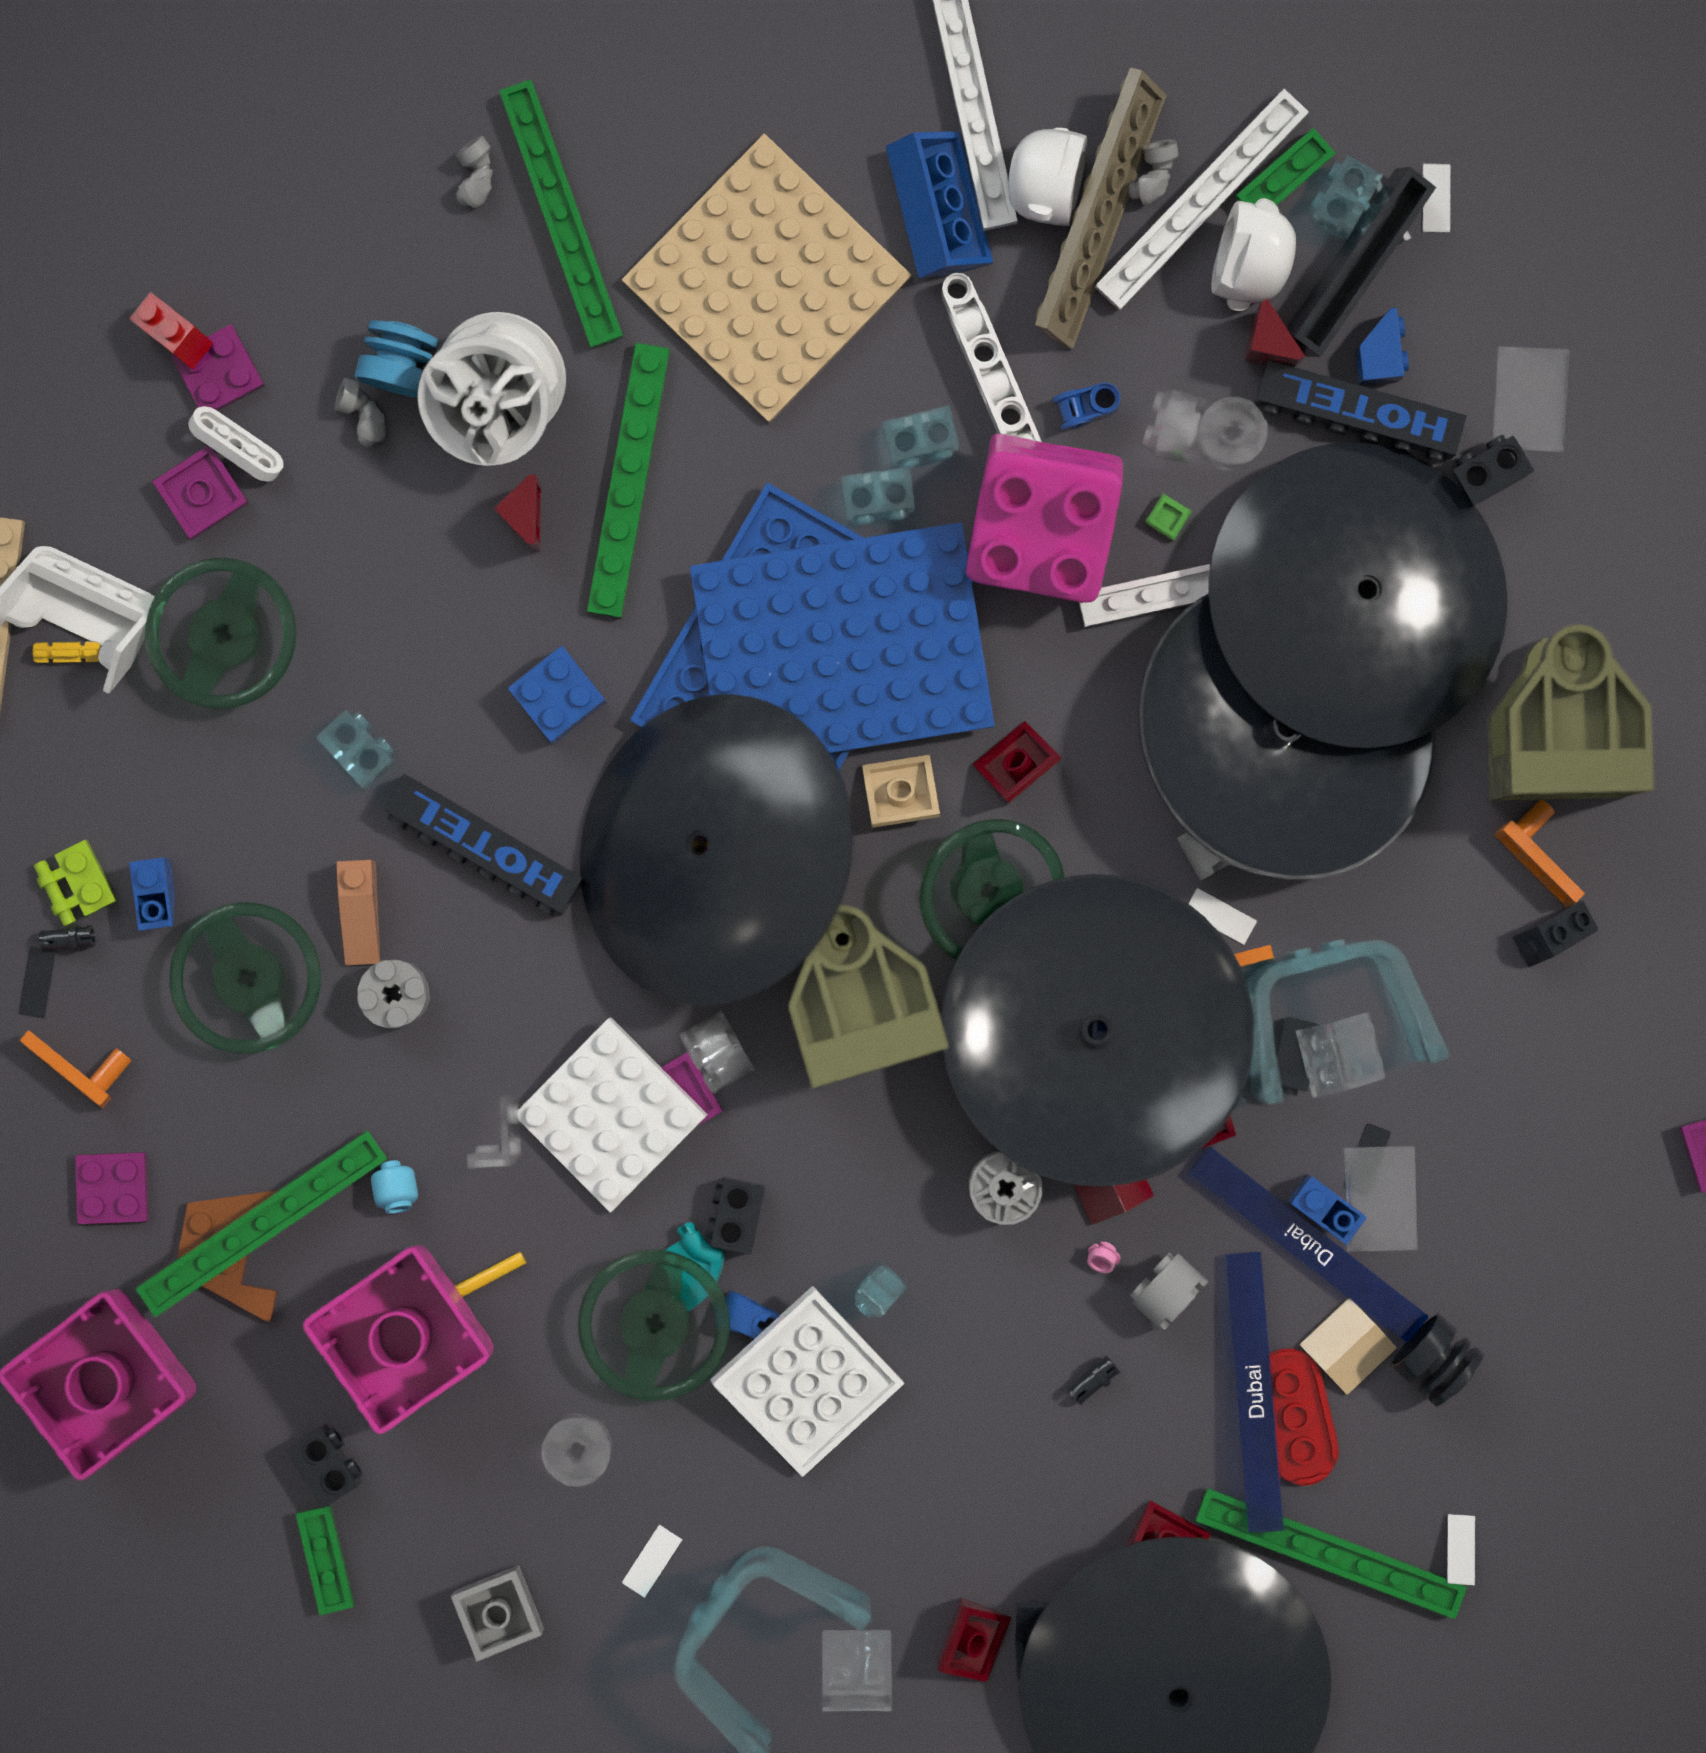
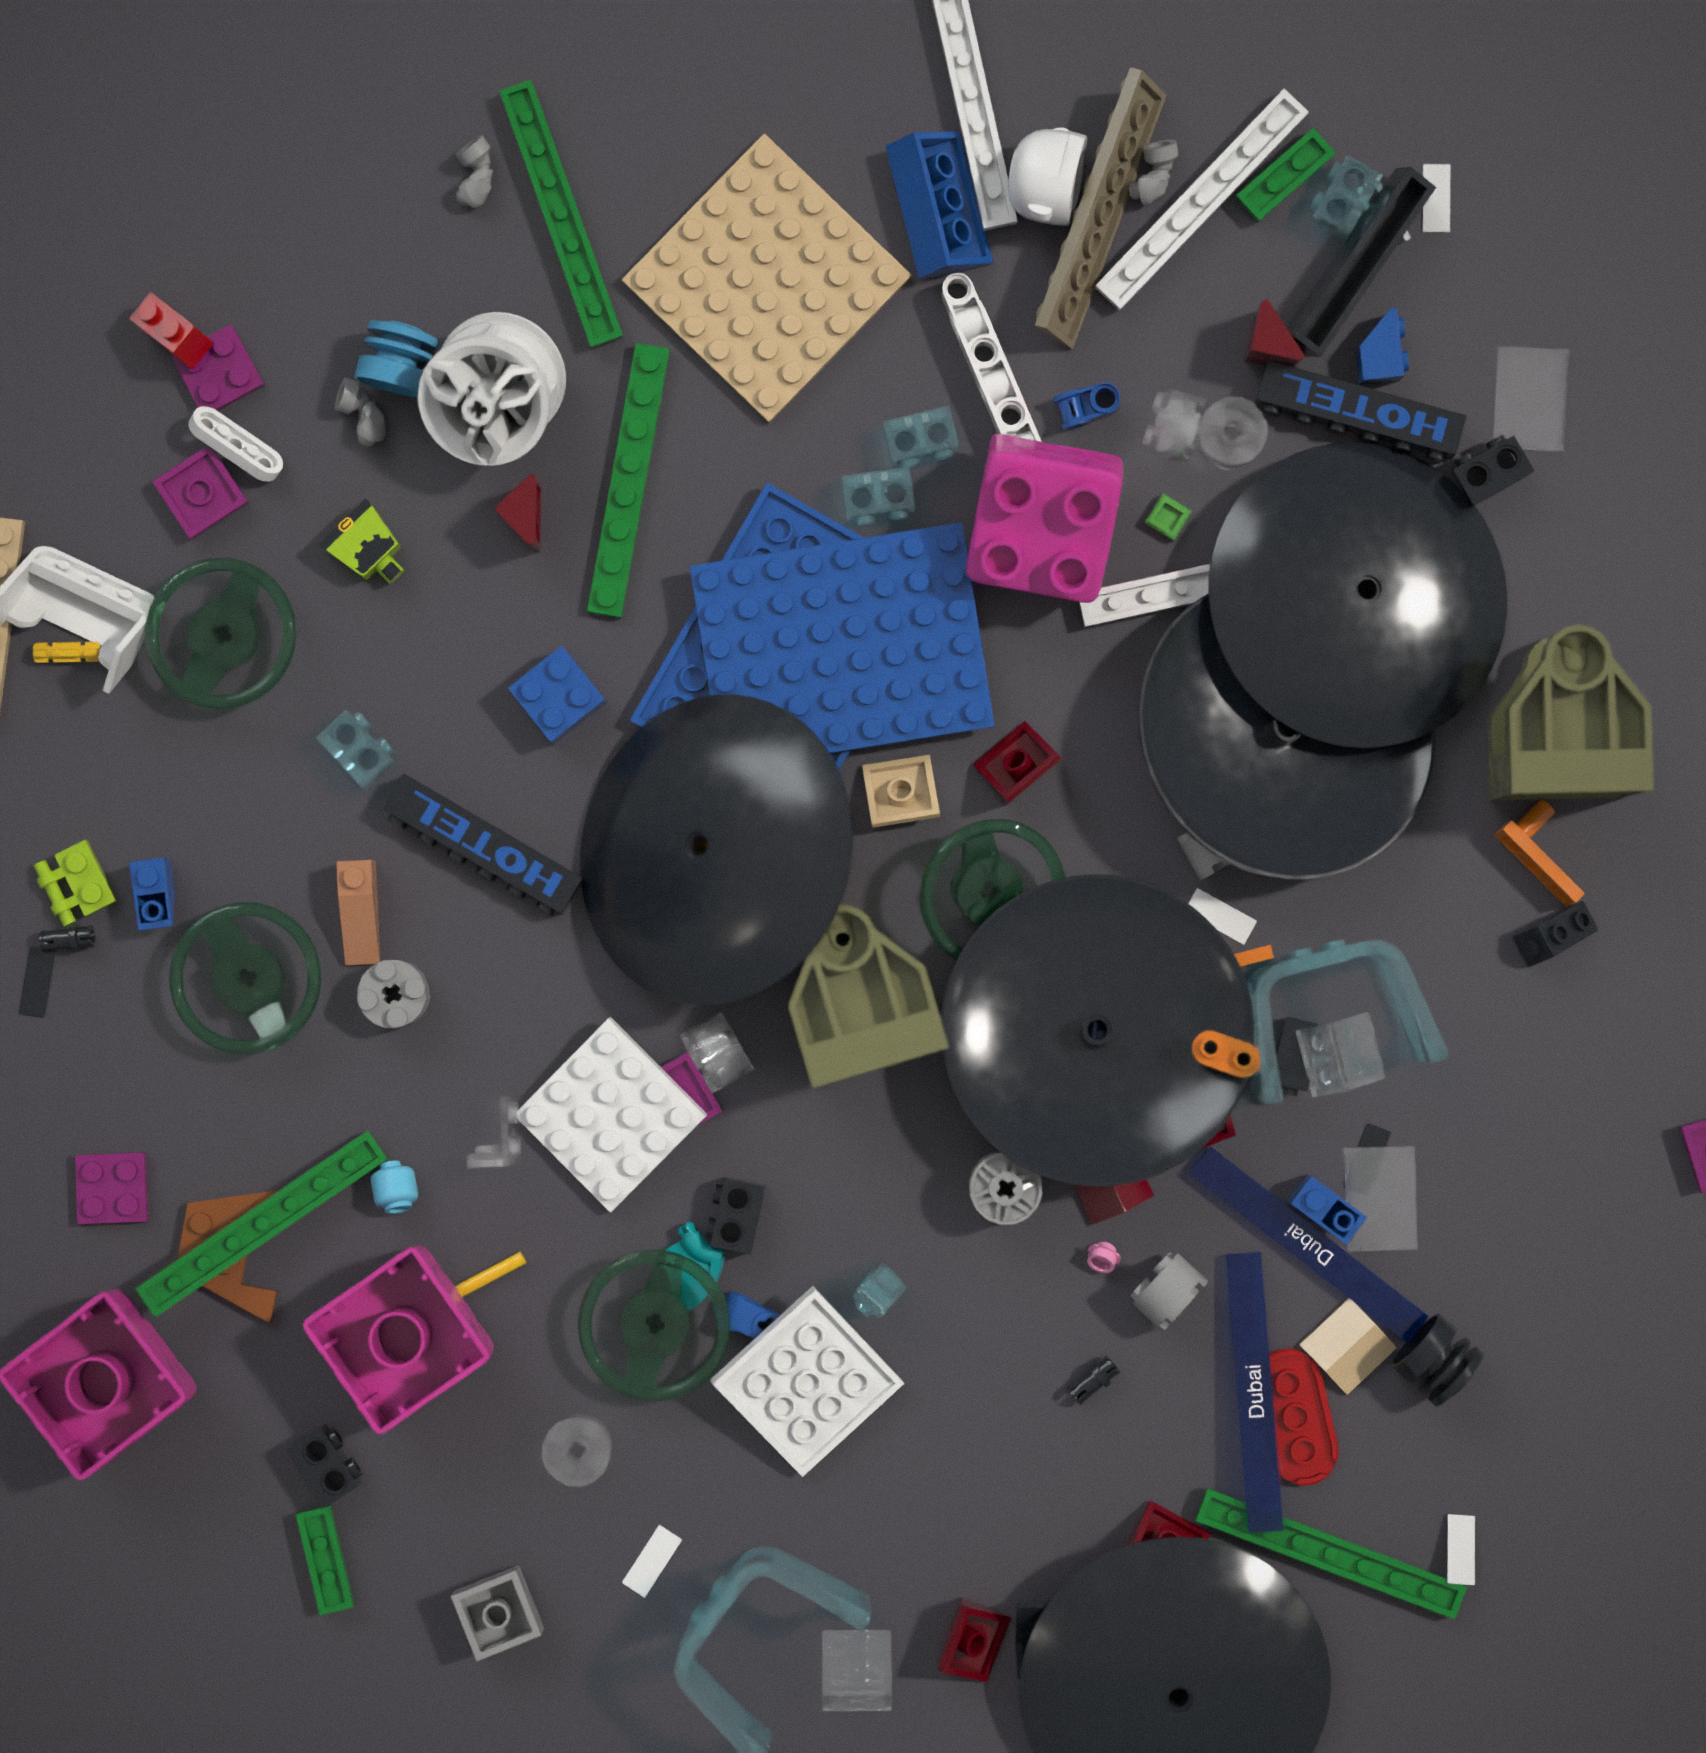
(93, 1088): orange piece -> none
(365, 544): none -> torso
(1226, 1054): none -> orange plate
(1253, 254): white piece -> none

